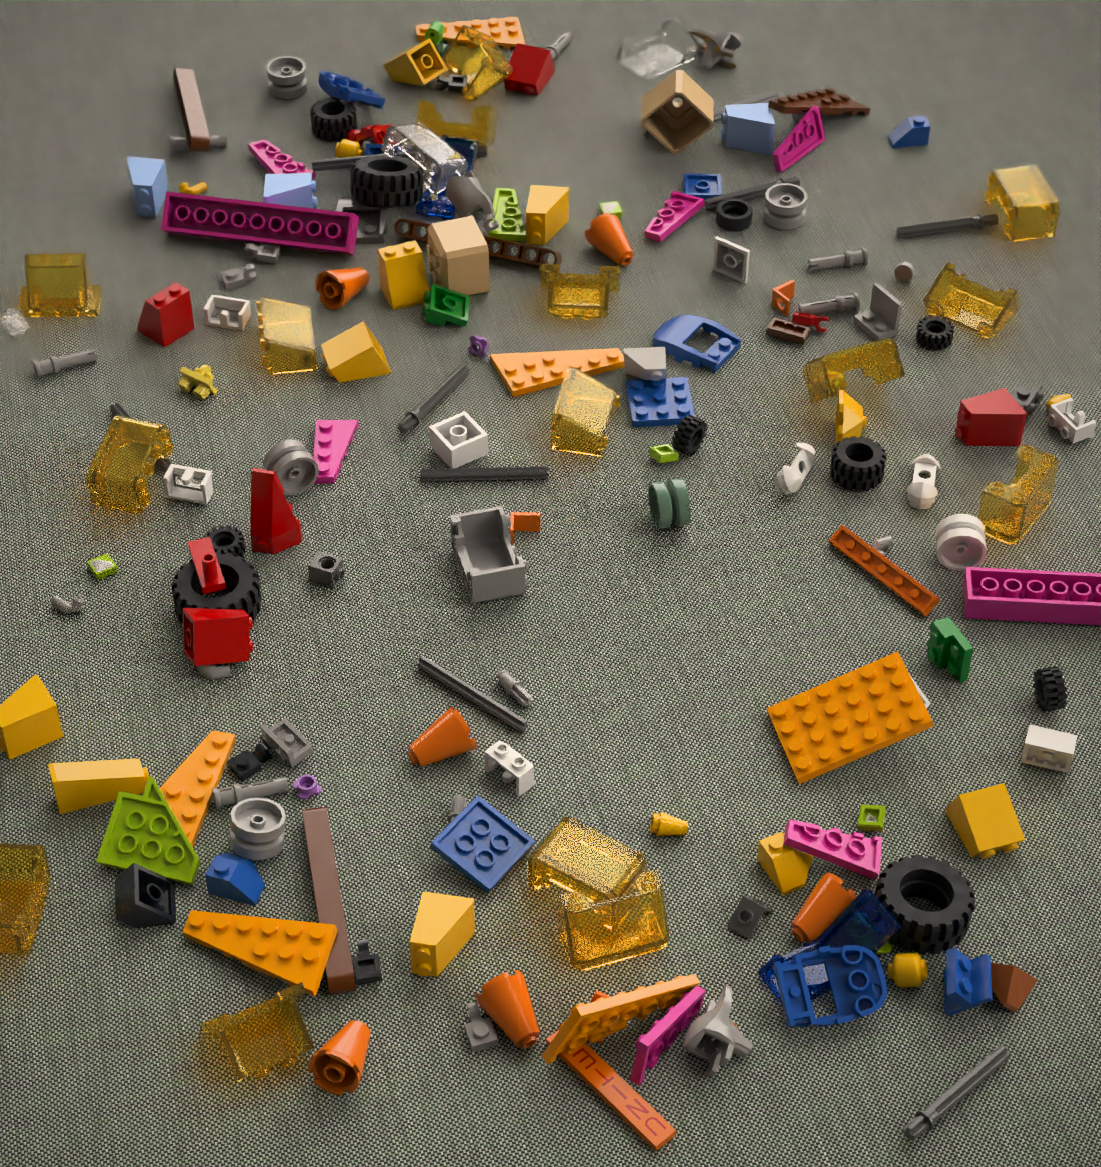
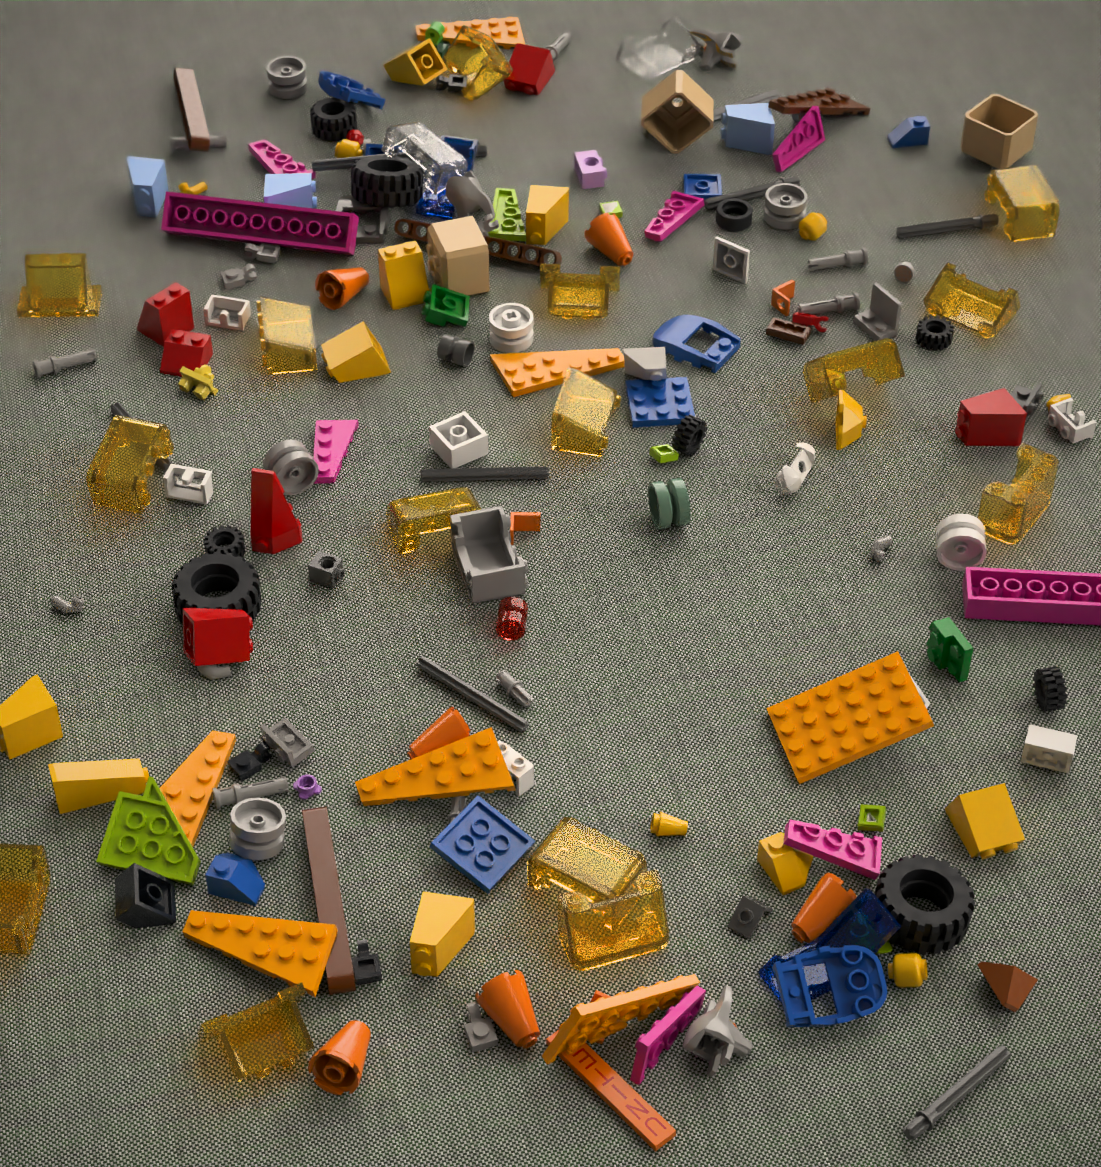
(14, 322): clear plate -> none
(102, 566): lime tile -> none
(185, 350): none -> red slope
(206, 565): red piece -> none
(376, 132): red bracket -> none
(413, 417): dark grey axle -> none
(426, 514): none -> clear yellow windscreen
(447, 772): none -> light orange wing
(456, 350): none -> dark grey wheel
(481, 342): medium lavender plate -> none
(482, 126): clear yellow windscreen -> none
(511, 327): none -> white wheel
(512, 618): none -> clear red wheel
(589, 169): none -> lavender brick
(812, 226): none -> yellow head
(858, 463): black tyre -> none
(884, 570): orange tile -> none
(922, 491): white piece -> none
(966, 981): blue bracket -> none
(998, 131): none -> tan plate

